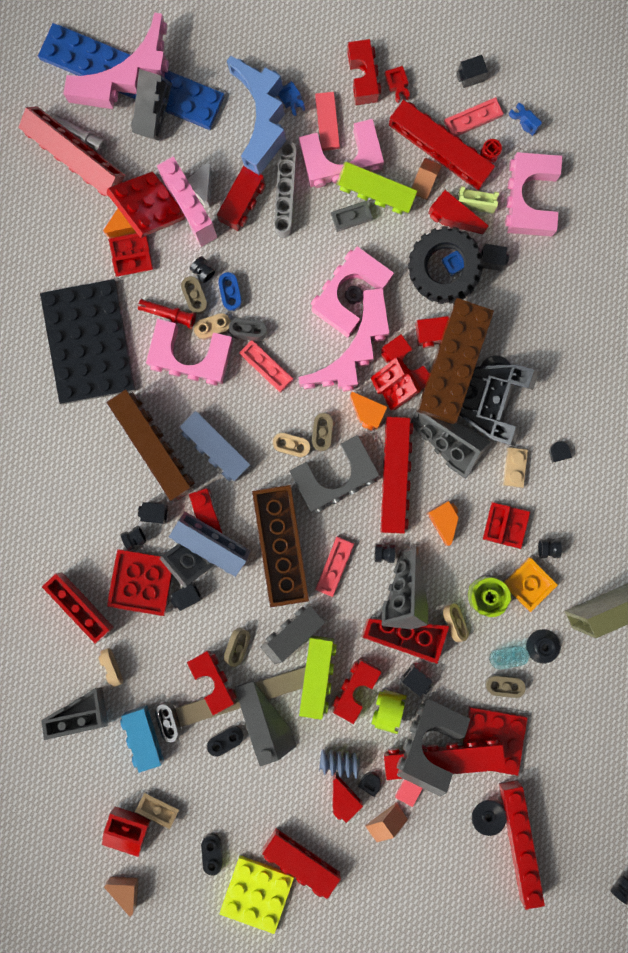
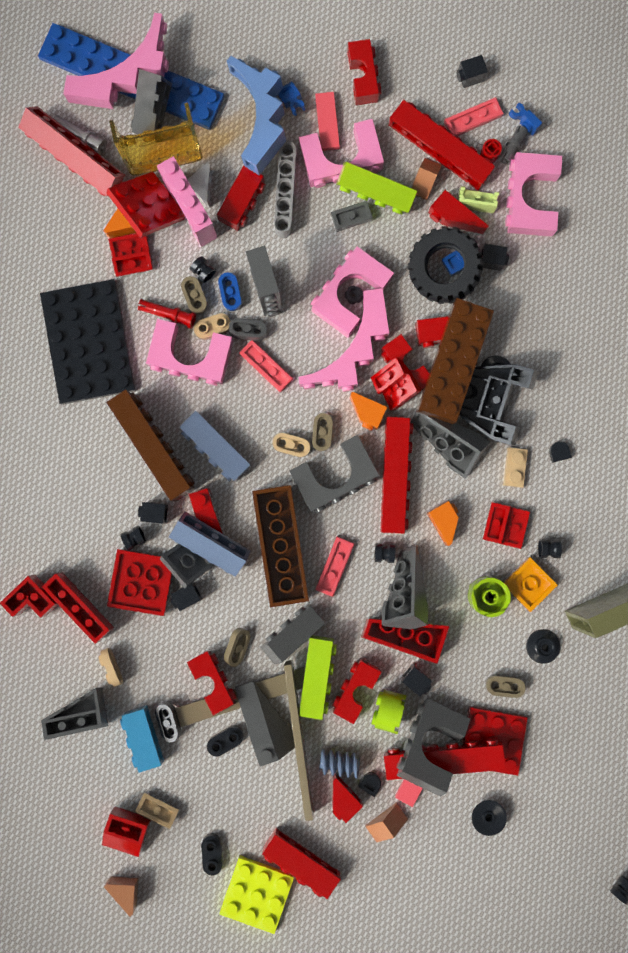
(28, 594): none -> red brick
(147, 150): none -> clear yellow windscreen
(264, 281): none -> dark grey arch
(299, 740): none -> dark tan tile
(397, 82): red plate -> none
(456, 623): tan plate -> none
(508, 659): clear light blue plate -> none
(513, 145): none -> dark grey pin
(522, 845): red brick -> none

